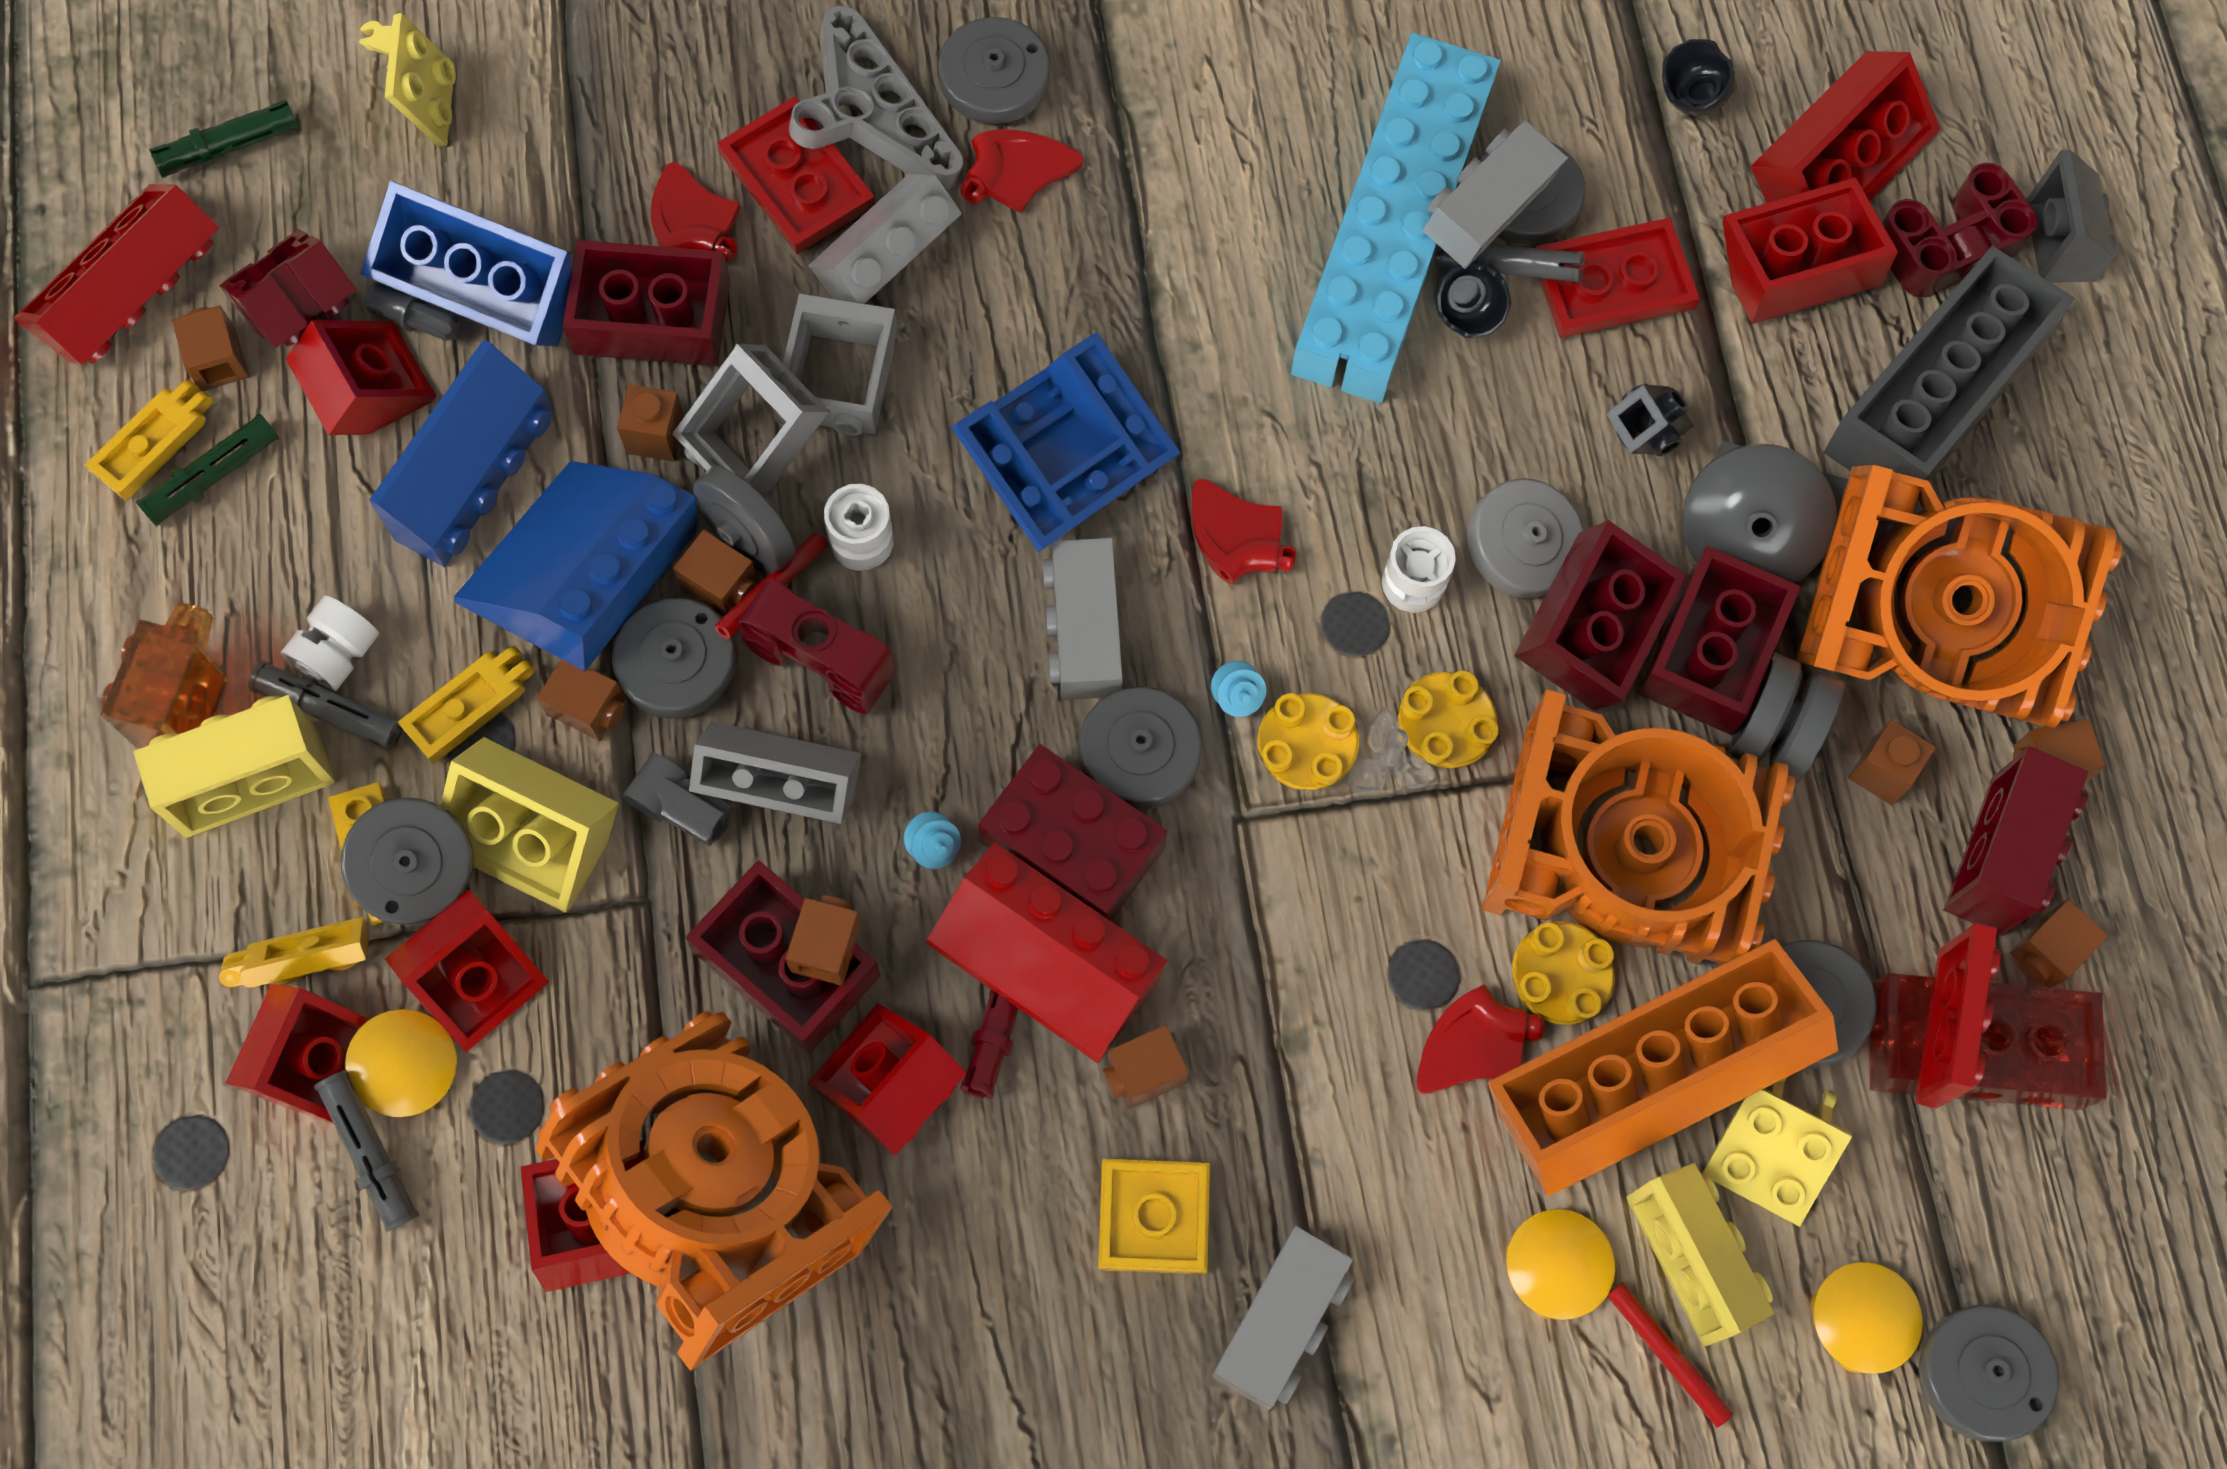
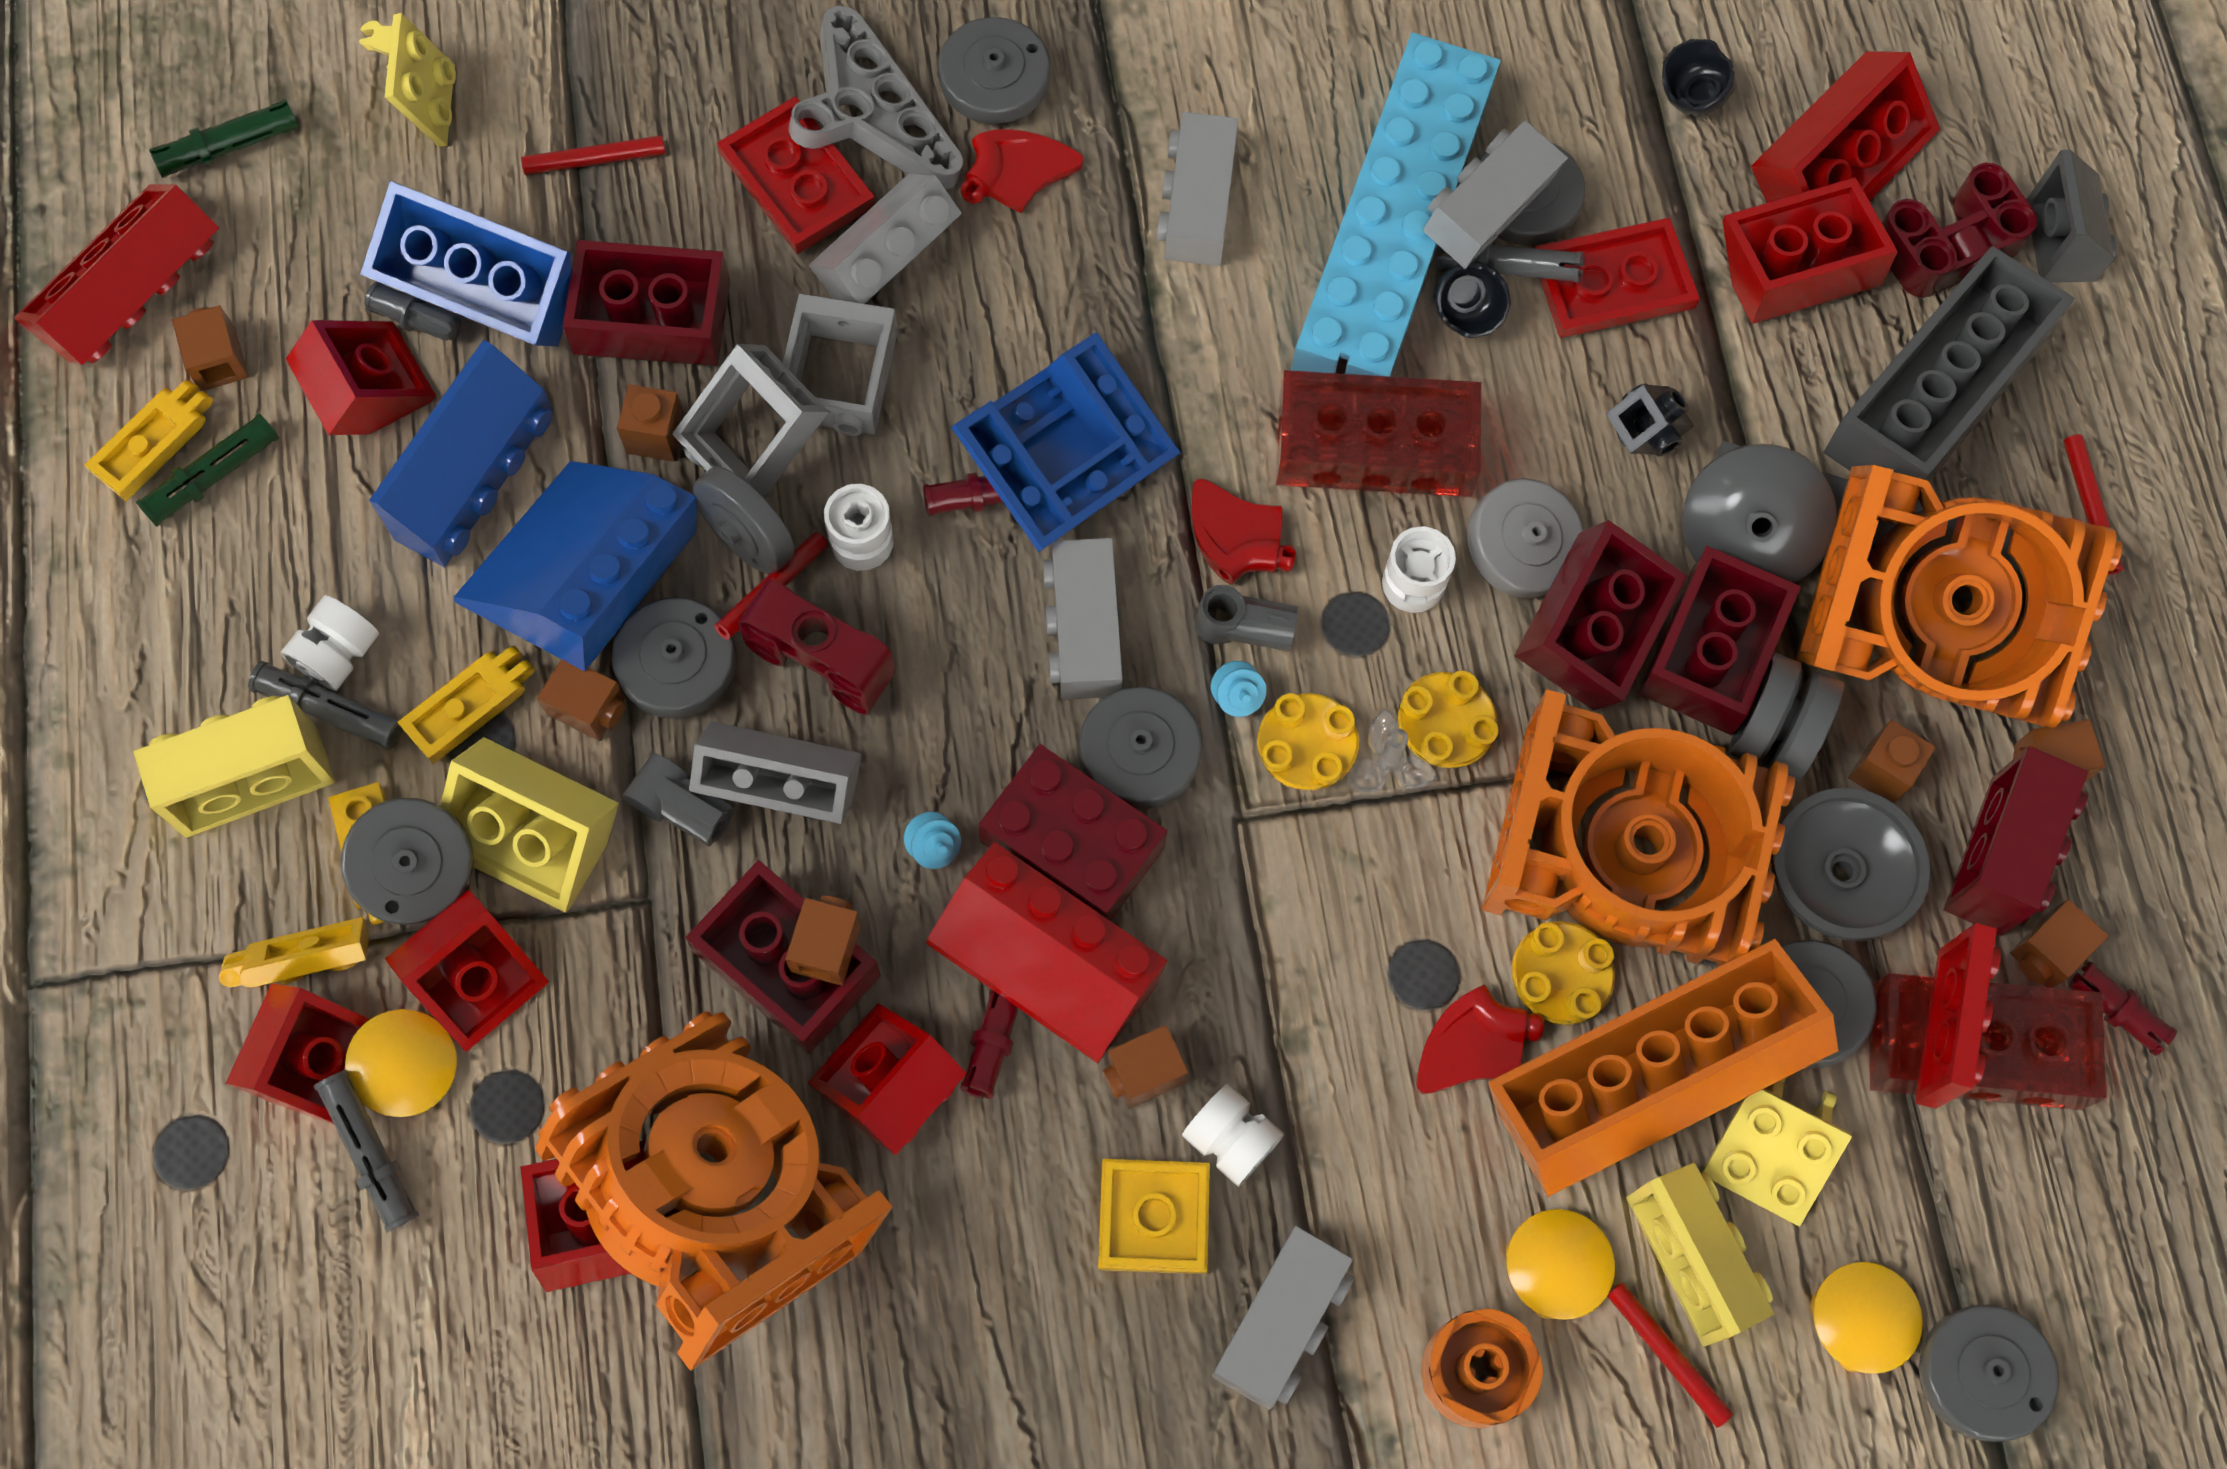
(165, 678): clear orange hinge -> none
(289, 289): dark red brick -> none
(593, 155): none -> red piece
(690, 215): red arm -> none
(715, 573): dark orange brick -> none
(960, 494): none -> dark red pin
(1198, 188): none -> light grey brick
(1232, 1134): none -> white wheel
(1251, 621): none -> dark grey piece
(1379, 433): none -> clear red brick
(1509, 1355): none -> orange brick
(1872, 844): none -> dark grey dish
(2087, 485): none -> red piece
(2124, 1009): none -> dark red pin

